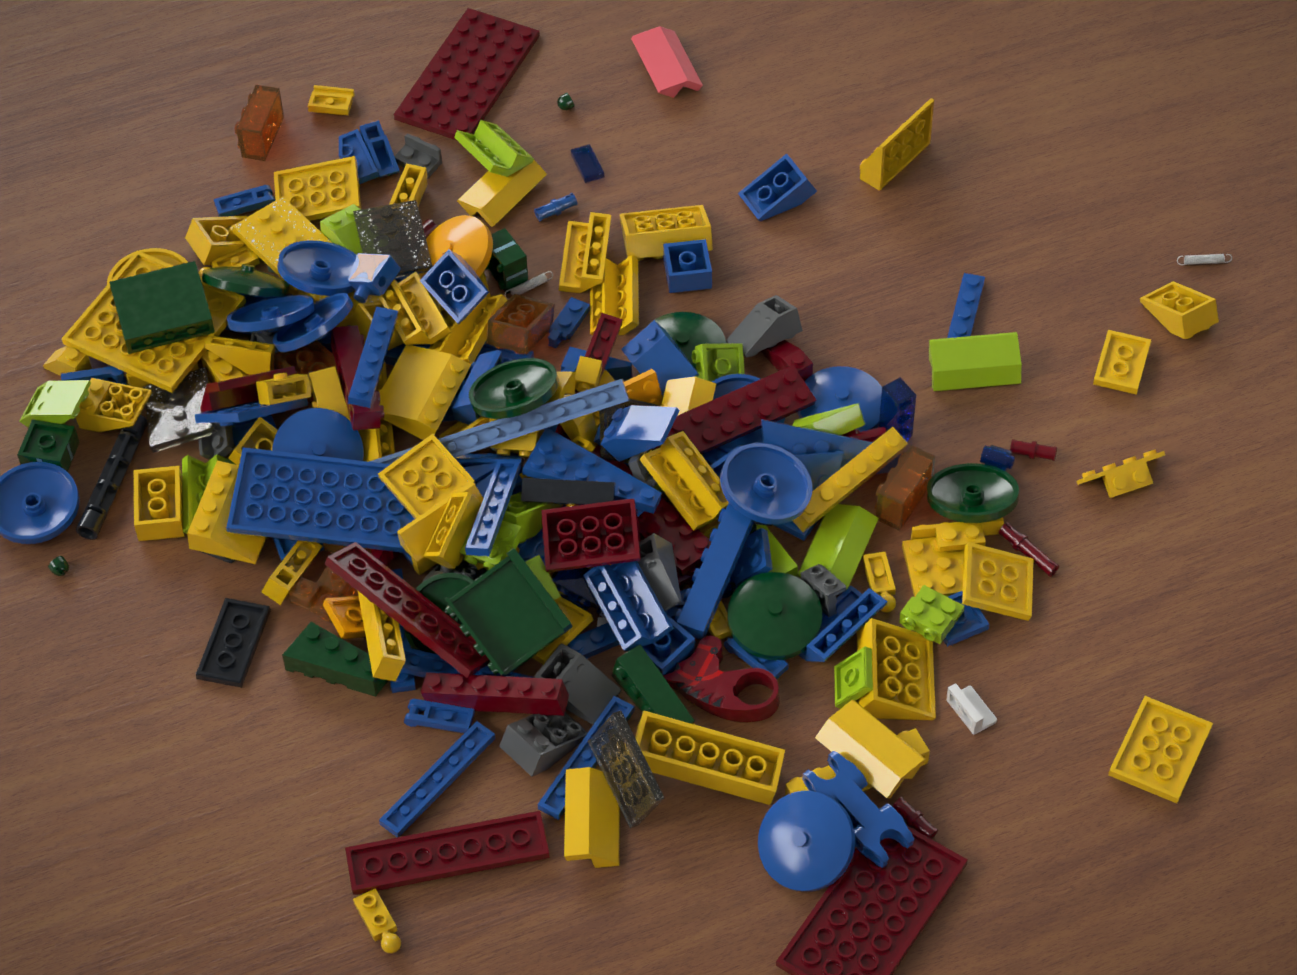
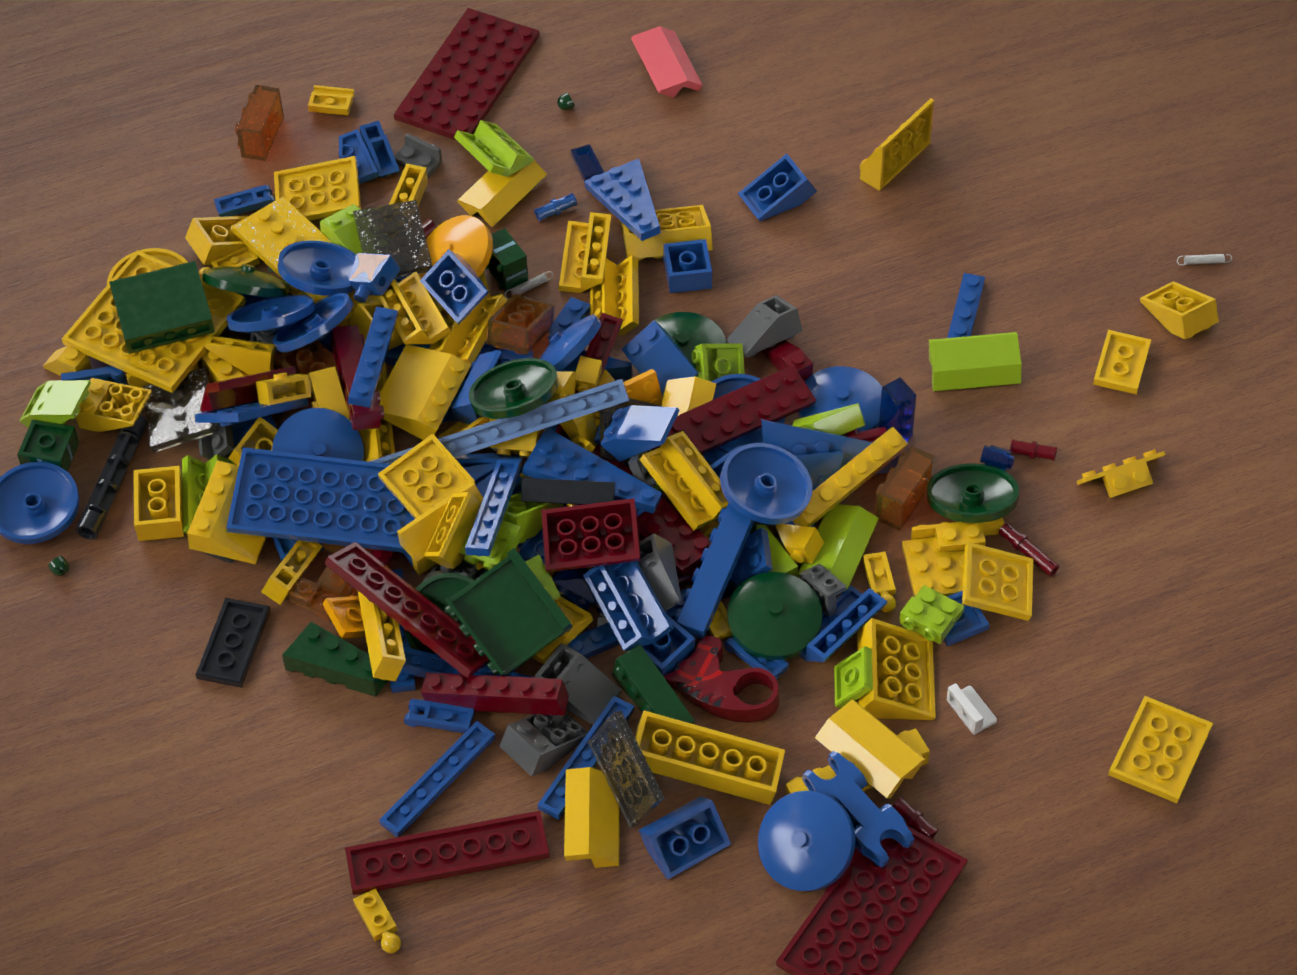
(571, 342): none -> blue dish
(627, 197): none -> wing
(685, 836): none -> blue slope
(801, 542): none -> yellow slope

